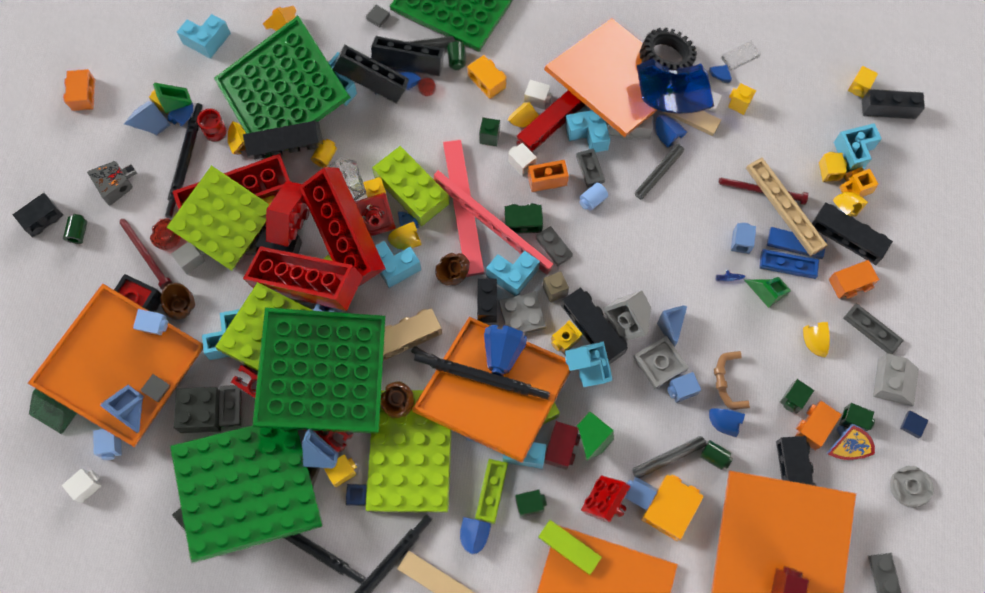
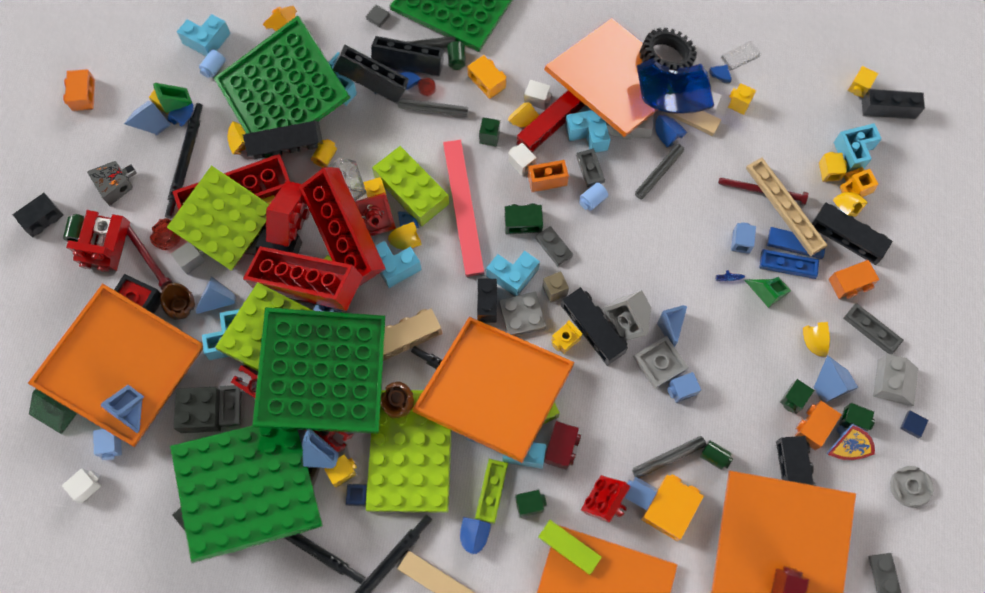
(100, 247): none -> red brick
(150, 322): light blue brick -> none
(155, 388): dark grey tile -> none
(211, 64): none -> light blue brick
(212, 125): red wheel -> none
(215, 297): none -> medium blue slope
(433, 107): none -> dark grey axle
(452, 269): reddish brown hair -> none
(482, 376): black axle -> none
(491, 221): coral tile -> none
(503, 348): blue cone -> none
(591, 362): medium azure brick -> none
(595, 435): green slope -> none
(721, 384): medium nougat piece -> none
(726, 421): blue brick -> none
(833, 381): none -> medium blue slope

